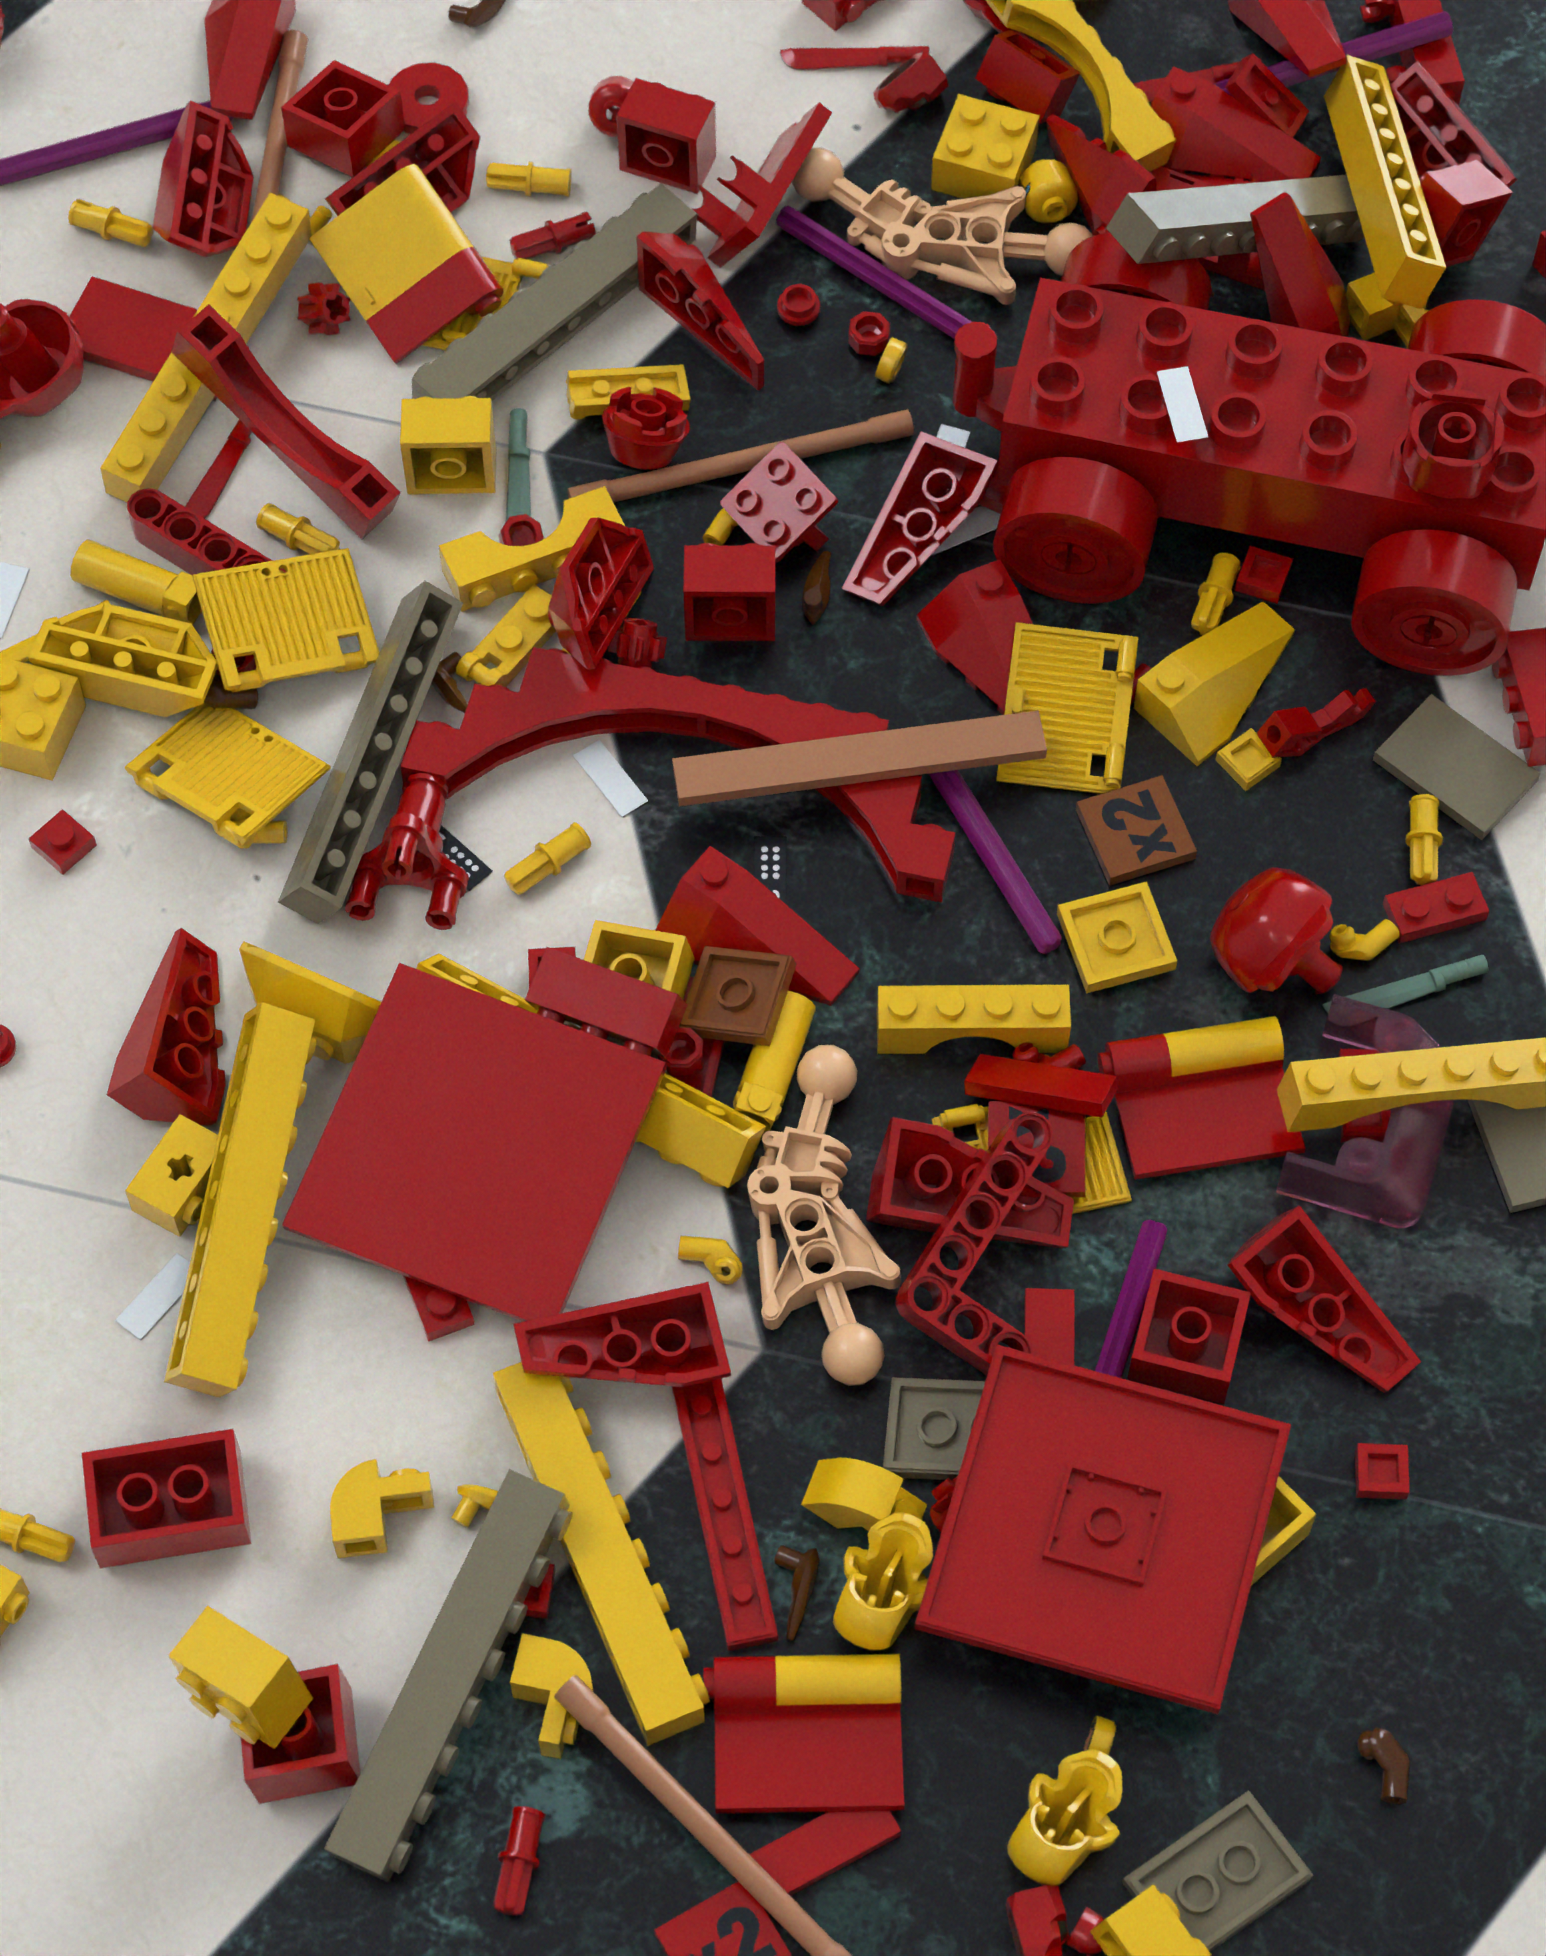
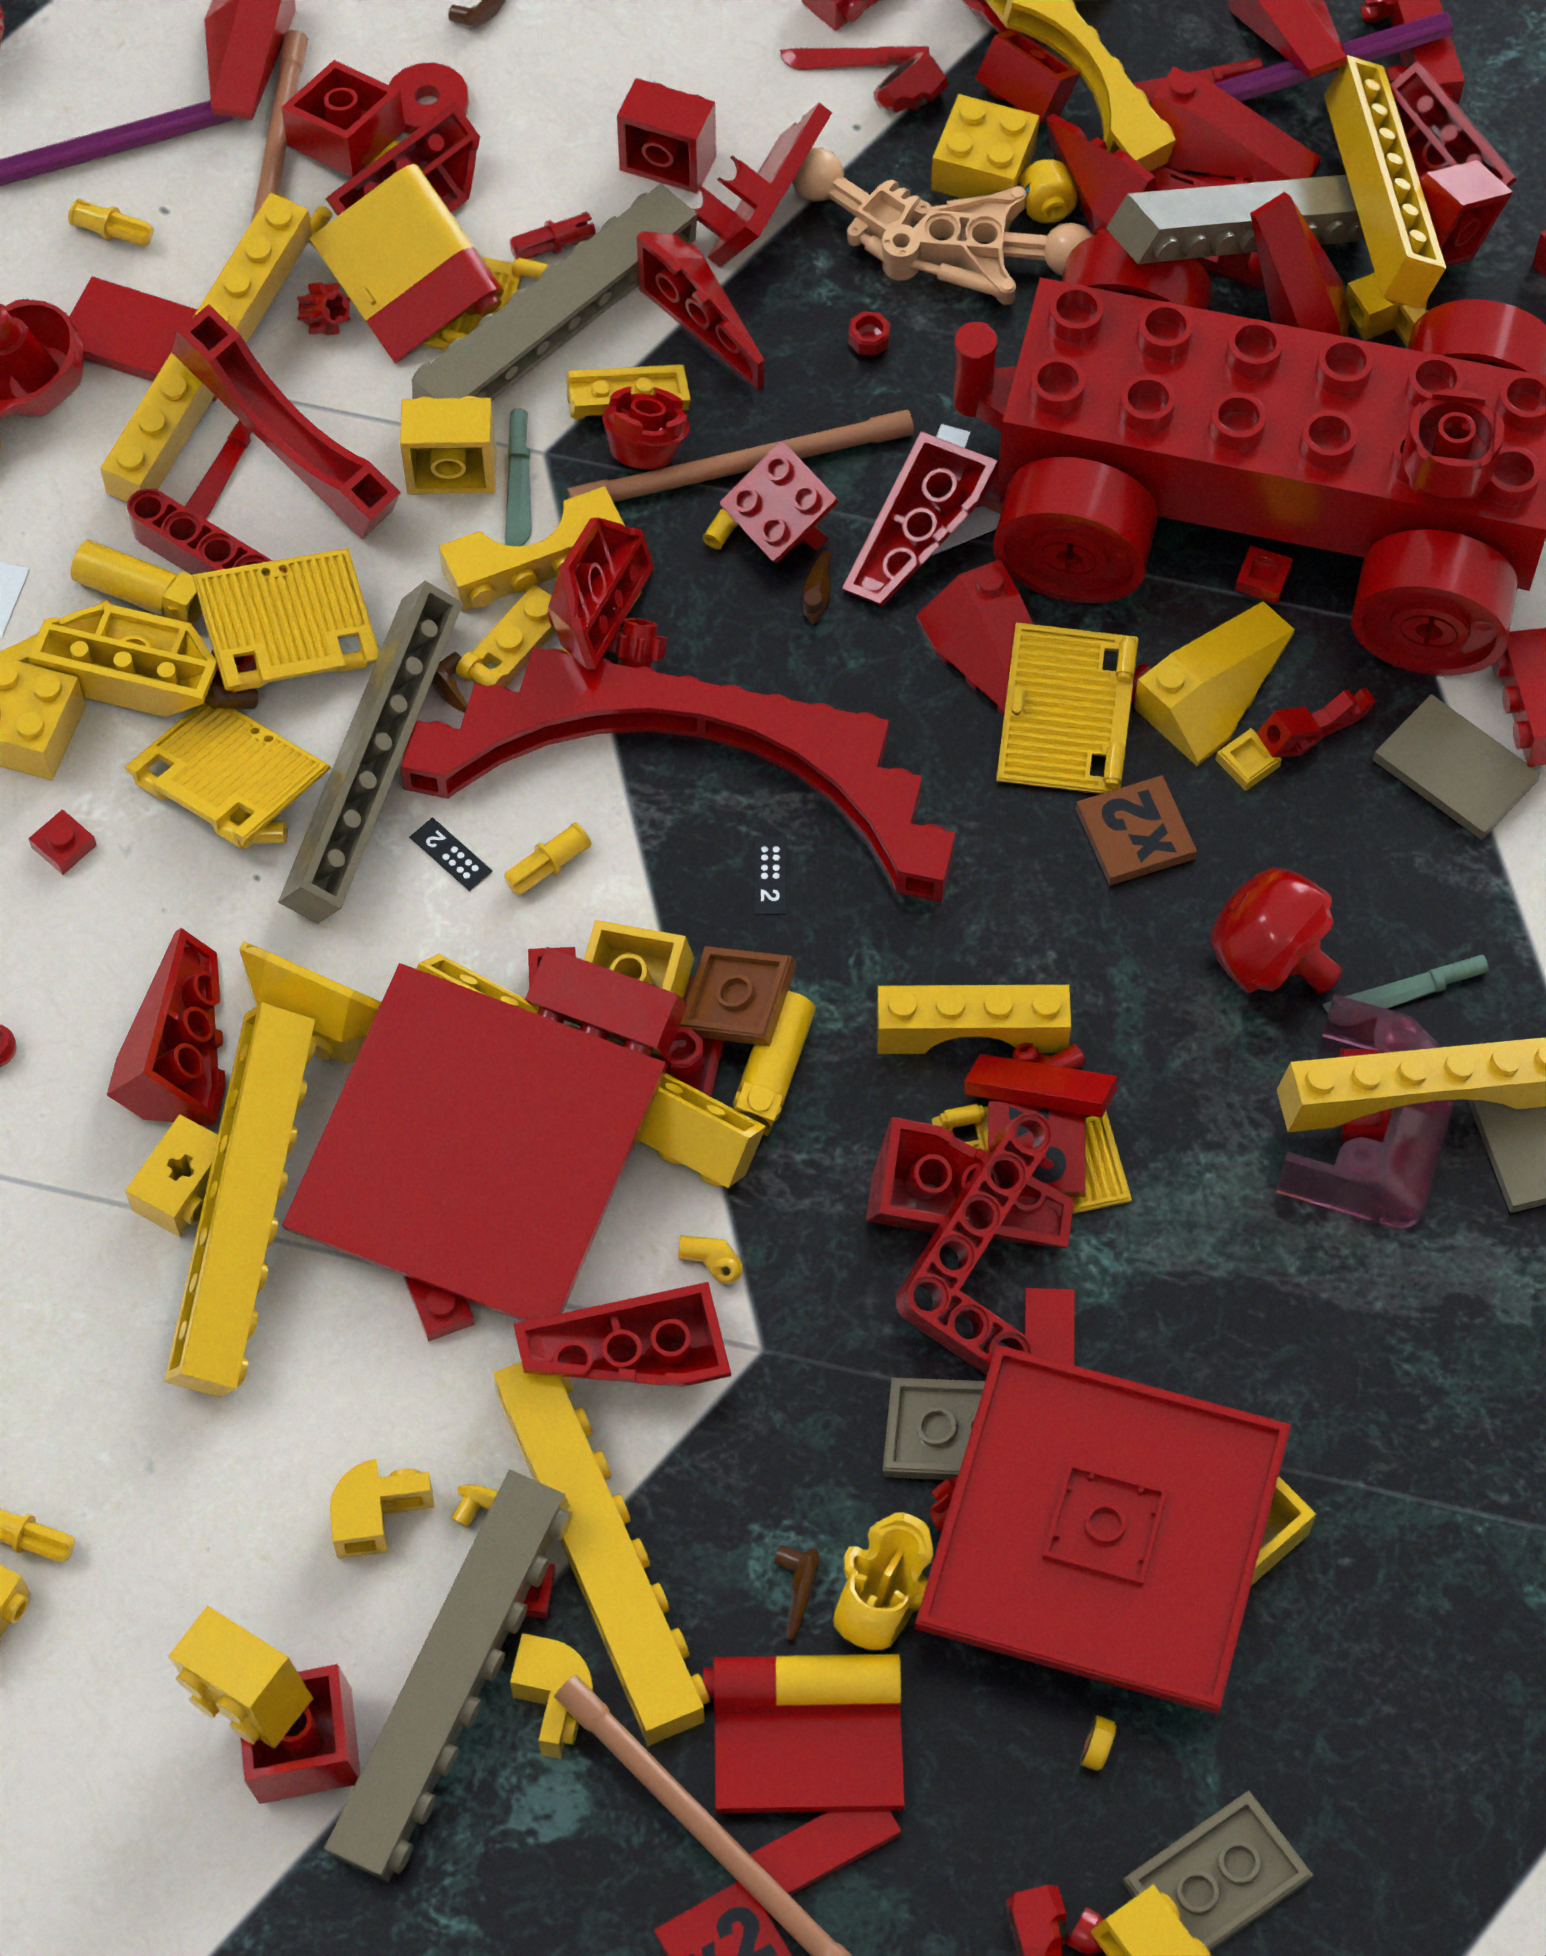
(155, 1298): white sticker -> none
(166, 1498): red brick -> none
(203, 185): red wedge -> none
(295, 531): yellow axle -> none
(412, 856): red wheel -> none
(518, 1860): red axle -> none
(520, 531): red tile -> none
(529, 178): yellow axle -> none
(605, 96): red head -> none
(610, 778): white sticker -> none
(725, 1515): red tile -> none
(729, 592): red brick -> none
(732, 909): red wedge -> none
(791, 1192): light nougat piece -> none
(798, 305): red plate -> none
(857, 1494): yellow brick -> none
(859, 758): nougat tile -> none
(870, 271): magenta axle -> none
(891, 360): yellow tile -> none
(998, 860): magenta axle -> none
(1067, 1817): yellow head -> none
(1116, 937): yellow plate -> none
(1131, 1298): magenta axle -> none
(1182, 404): white sticker -> none
(1188, 1336): red brick -> none
(1201, 1097): red door -> none
(1215, 592): yellow axle -> none
(1266, 95): red plate -> none
(1316, 1294): red wedge -> none
(1364, 947): yellow arm -> none
(1382, 1471): red plate -> none
(1393, 1760): reddish brown arm -> none
(1424, 838): yellow axle -> none
(1436, 907): red plate -> none

